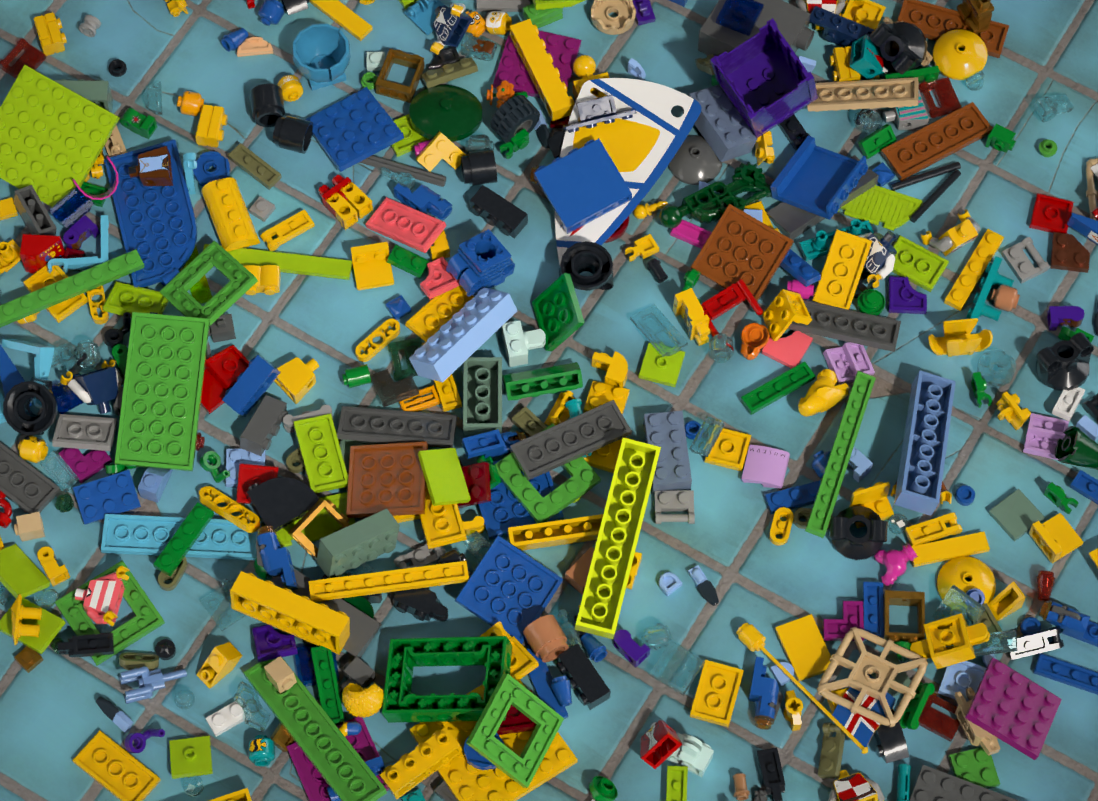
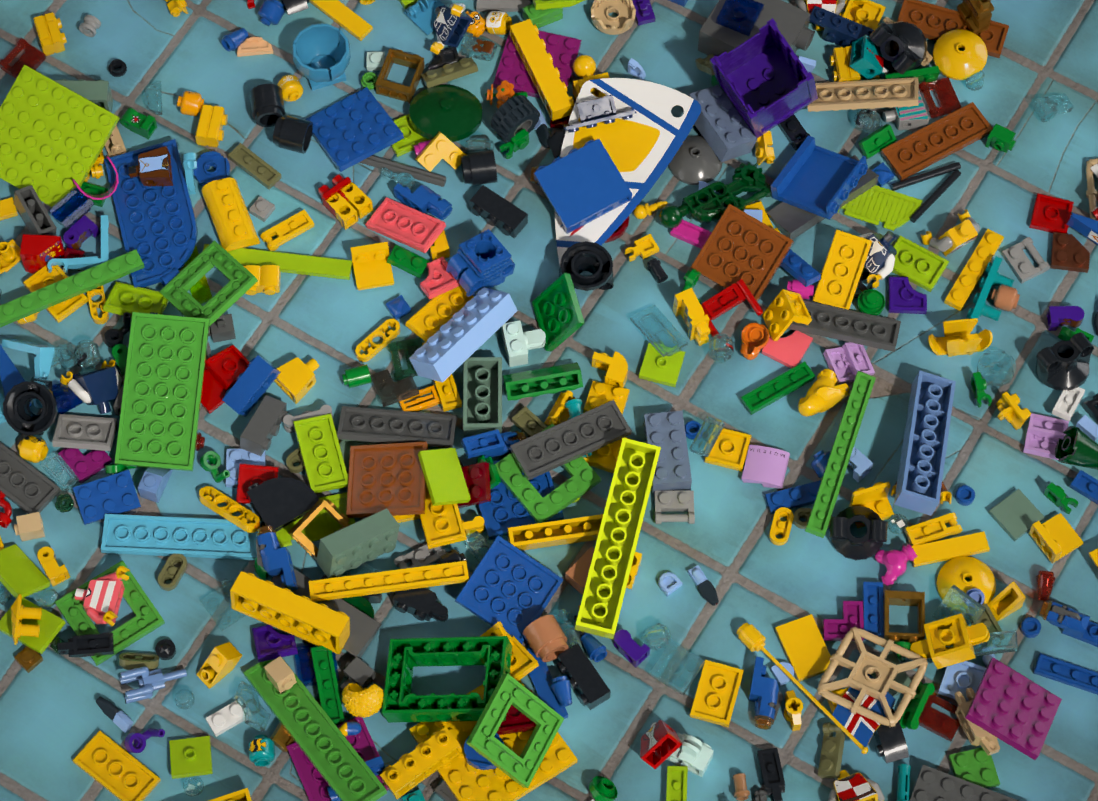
(183, 539): green plate -> none
(822, 242): teal plate -> none
(1037, 643): plate -> none
(1045, 151): bright green plate -> none

